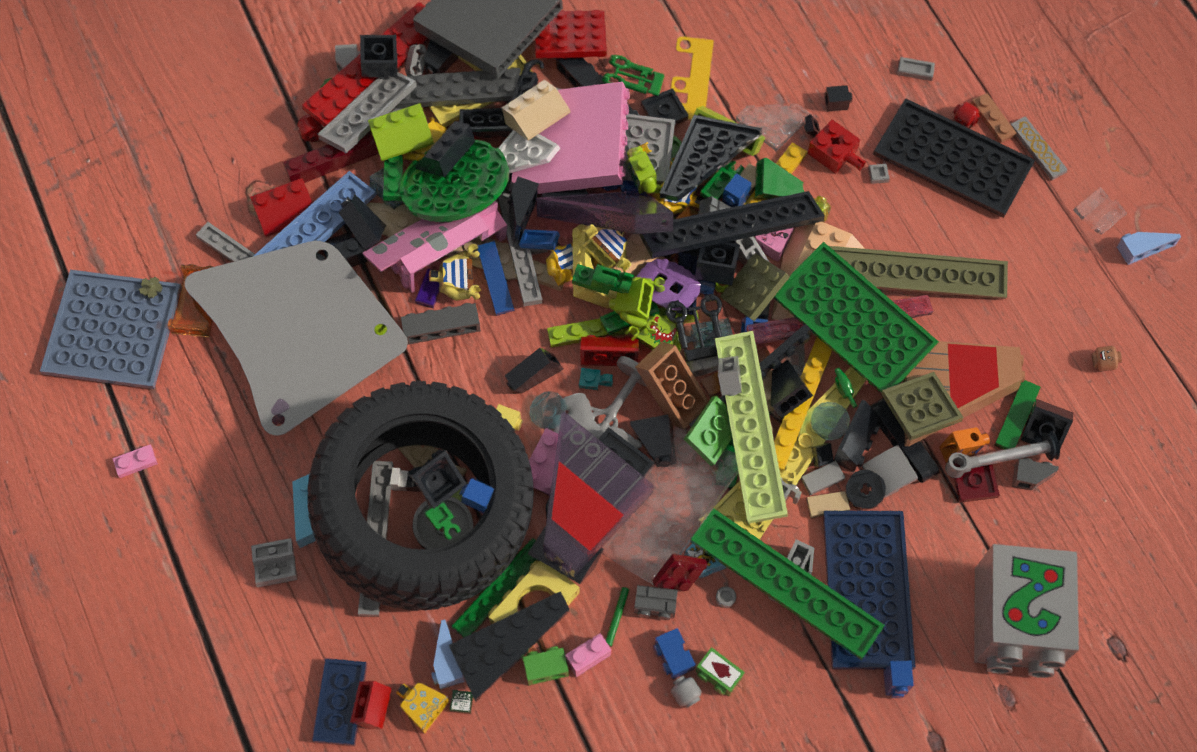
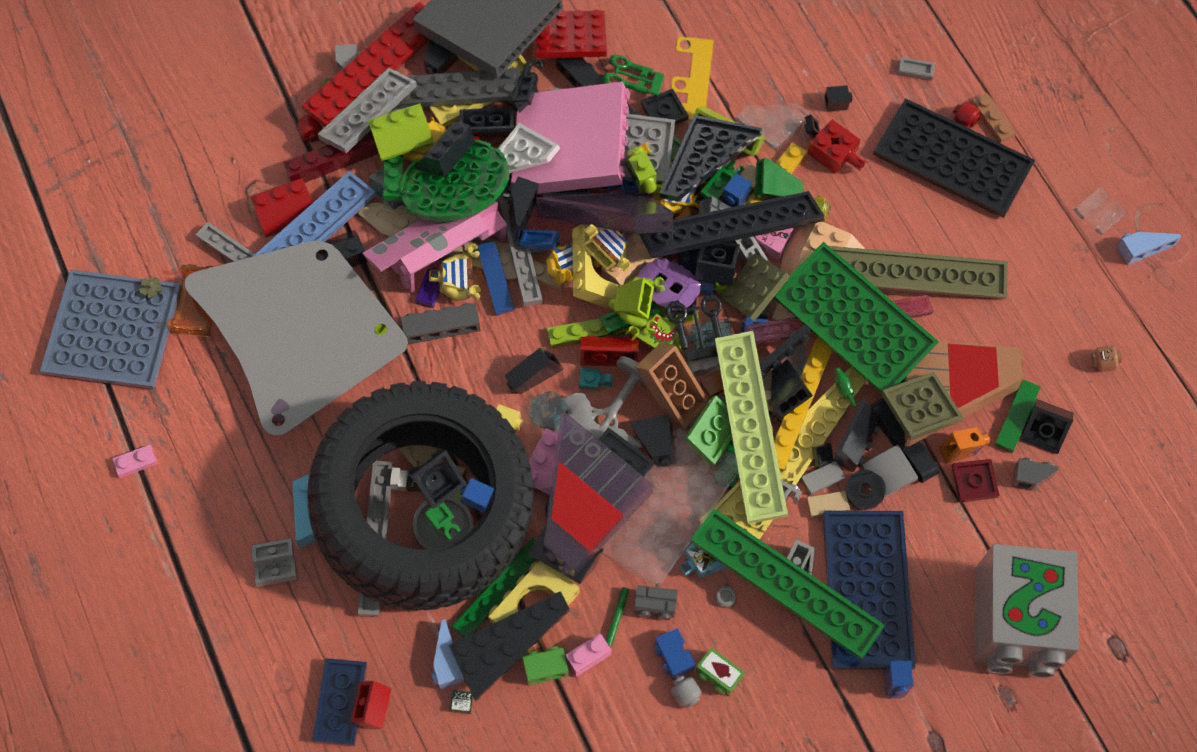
(362, 221): black slope -> none
(378, 56): black brick -> none
(415, 60): light grey beam -> none
(422, 704): yellow torso -> none
(535, 110): tan slope -> none
(602, 279): green plate -> none
(679, 572): dark red plate -> none
(729, 376): light grey slope -> none
(830, 420): clear light blue tile -> none
(878, 173): light grey tile -> none
(1039, 148): light grey tile -> none
(1049, 446): piece -> none

